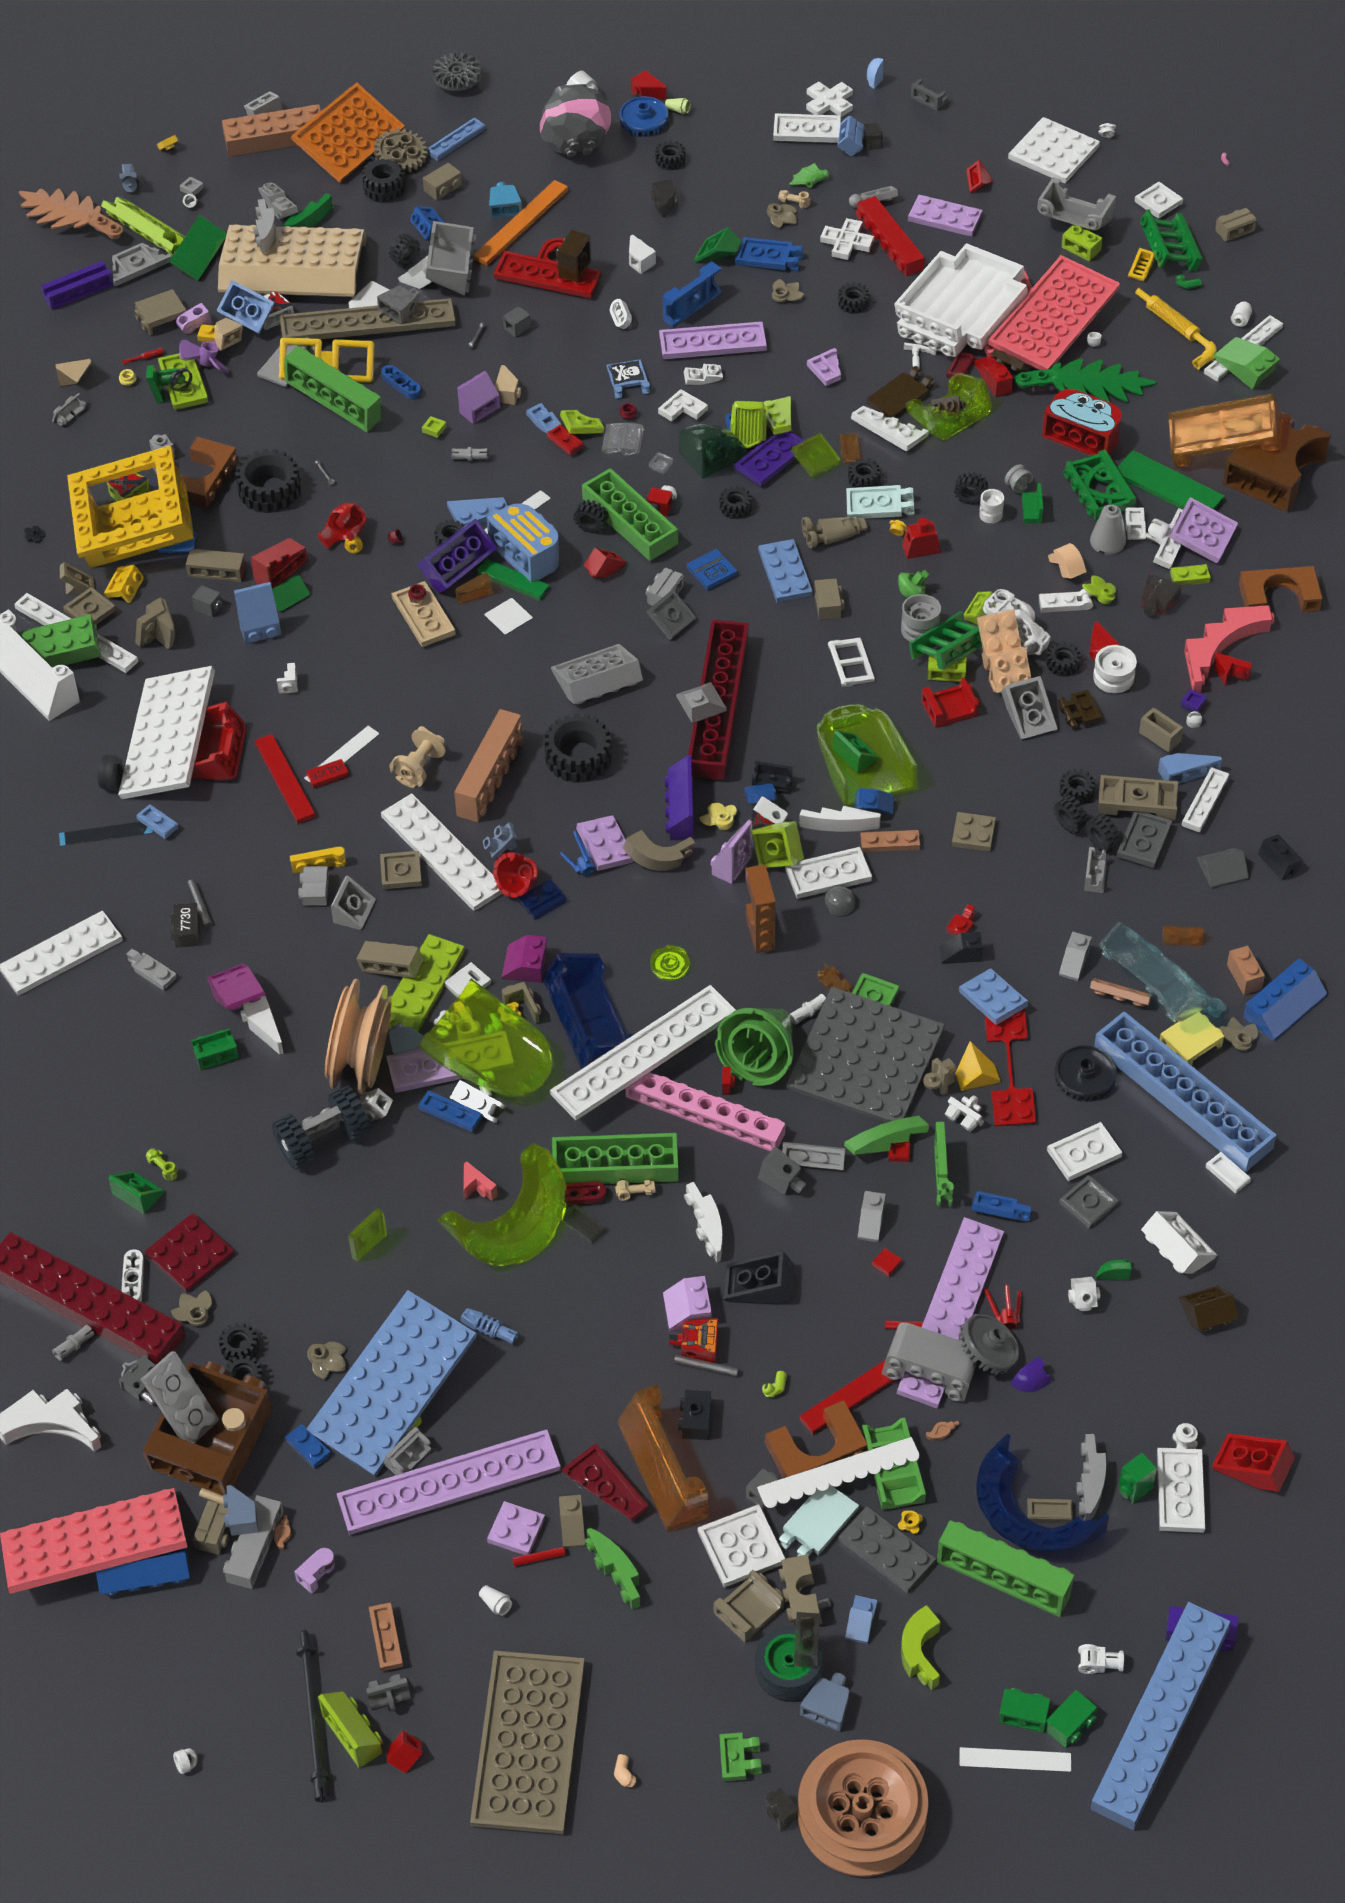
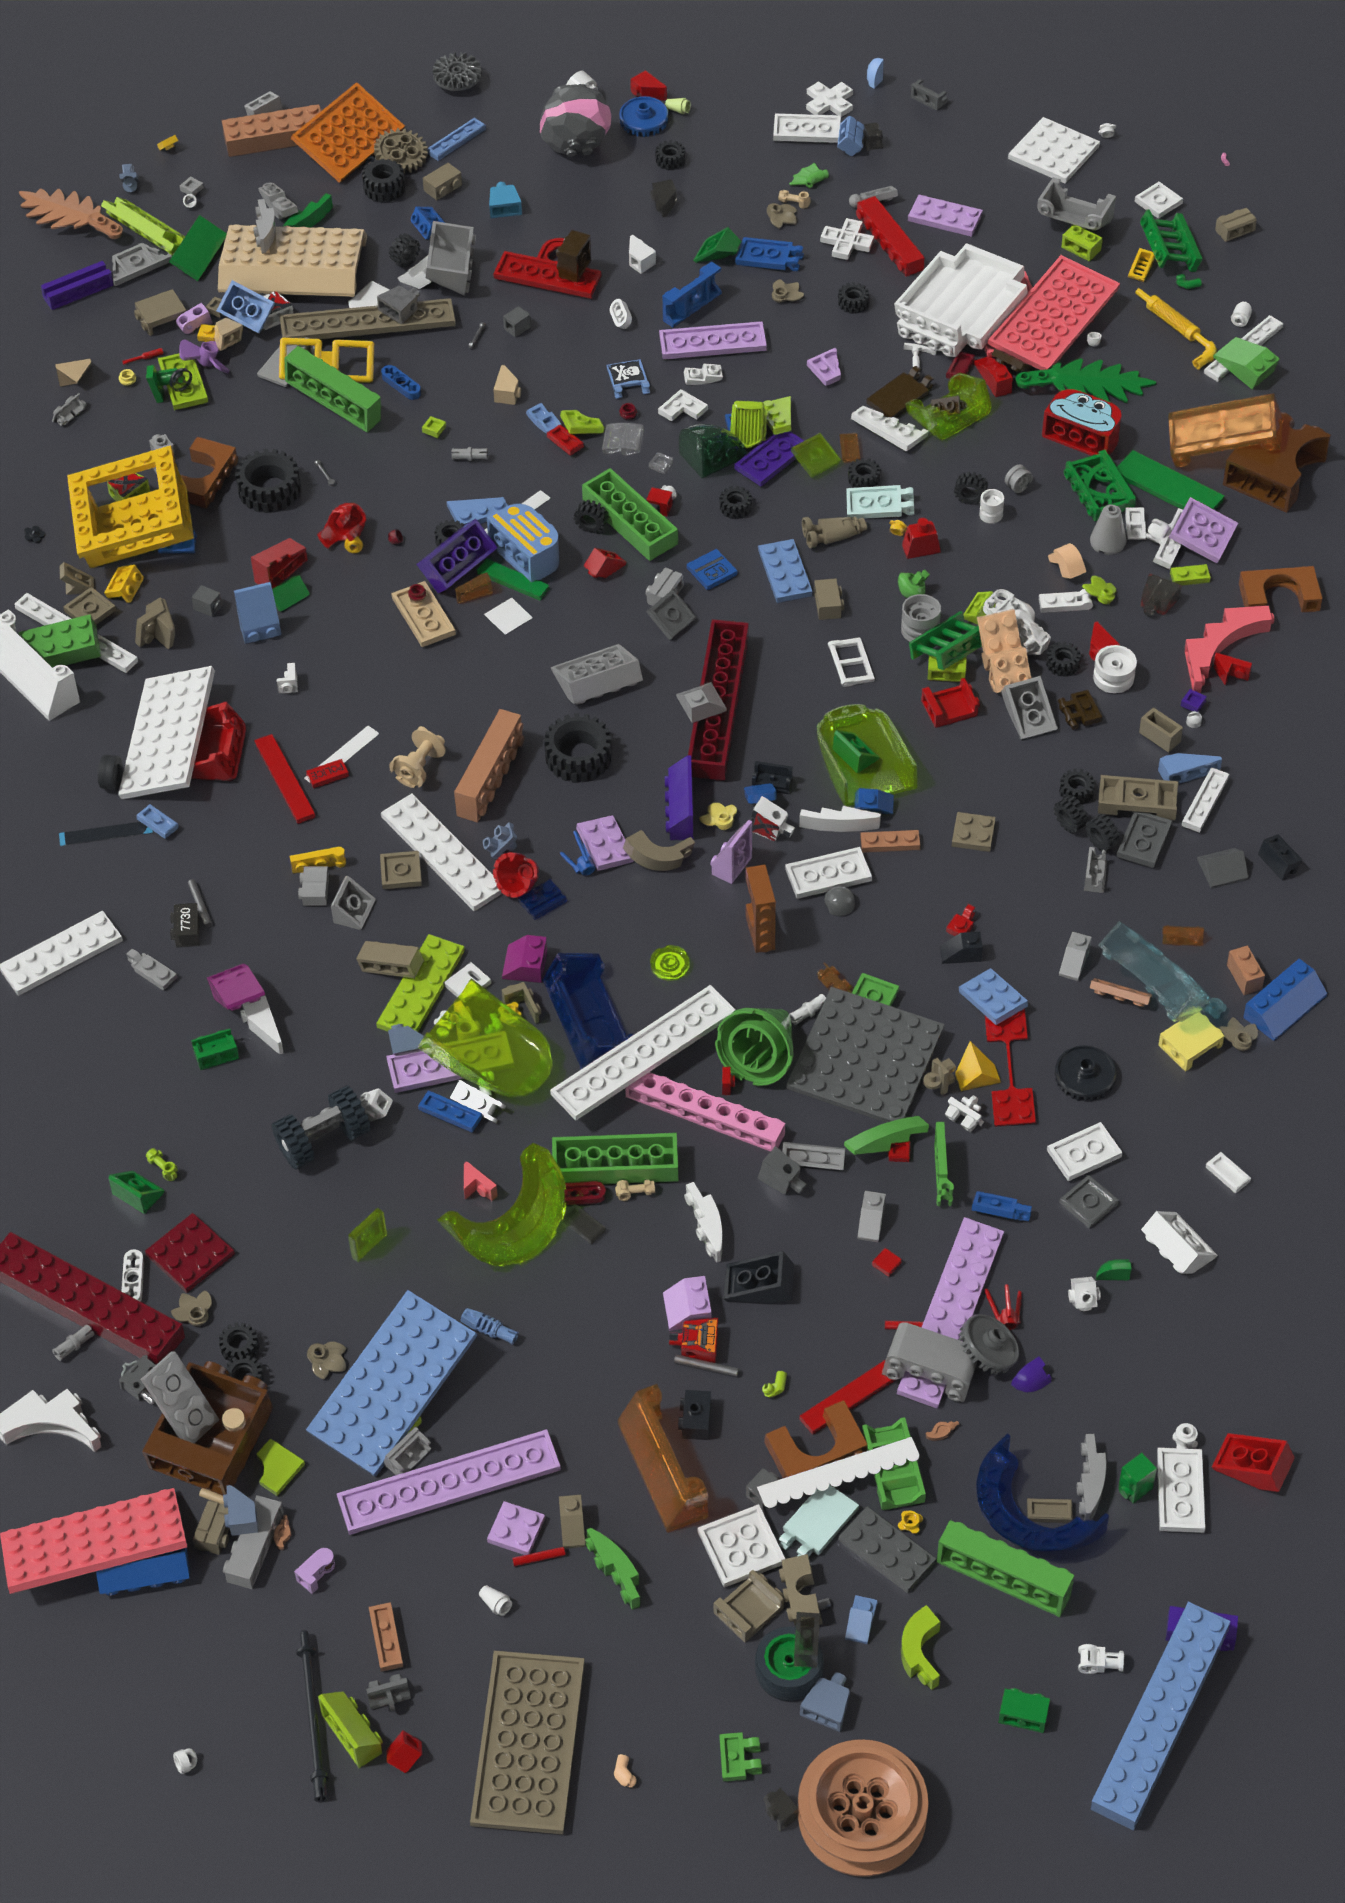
(213, 305): none -> dark tan plate
(215, 565): dark tan brick -> none
(279, 1466): none -> lime tile
(308, 1446): blue plate -> none
(358, 1036): light nougat wheel -> none
(478, 398): medium lavender slope -> none
(520, 223): orange tile -> none
(602, 1479): dark red wing -> none
(778, 844): lime slope -> none
(977, 176): red slope -> none
(1015, 1759): white sticker -> none
(1032, 506): green panel -> none
(1071, 1718): green brick -> none
(1185, 1092): medium blue brick -> none
(1209, 1308): dark brown slope -> none

